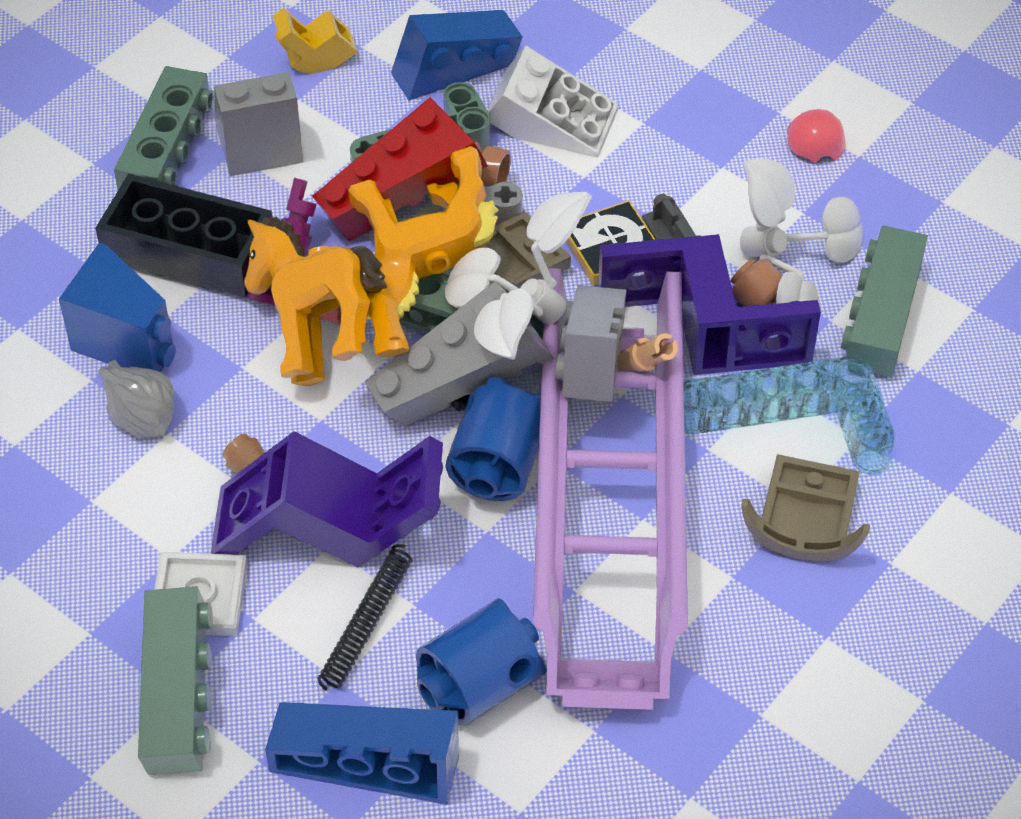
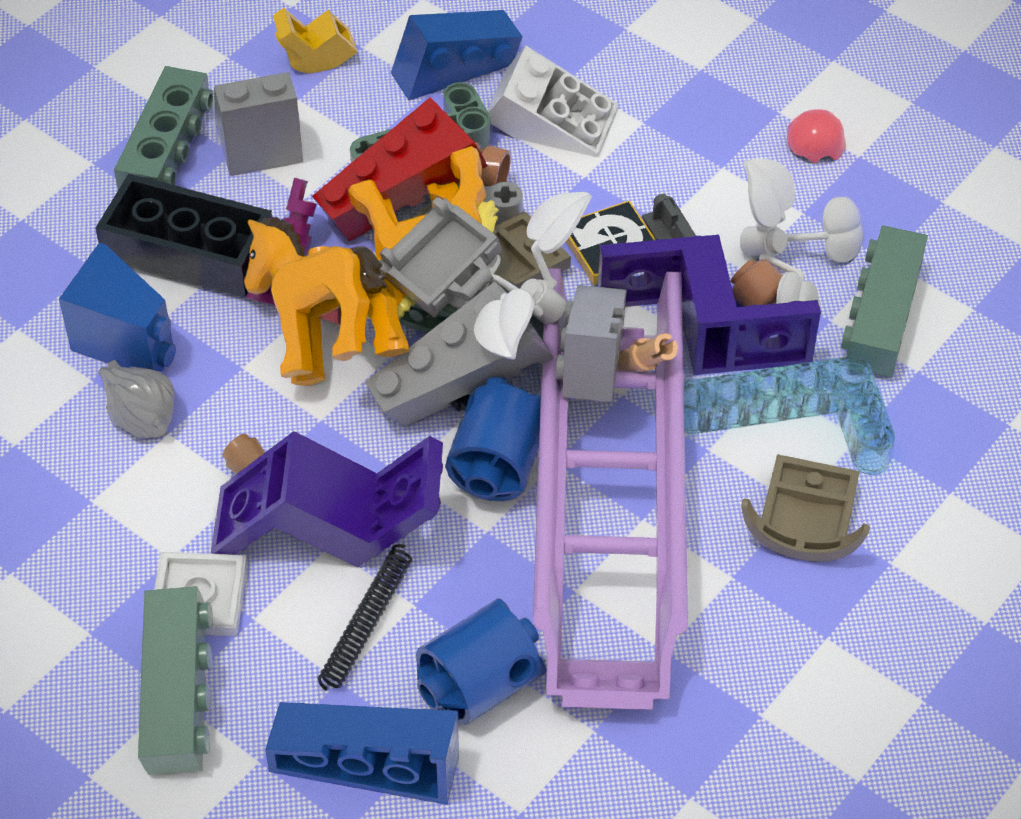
(442, 258): none -> light grey piece

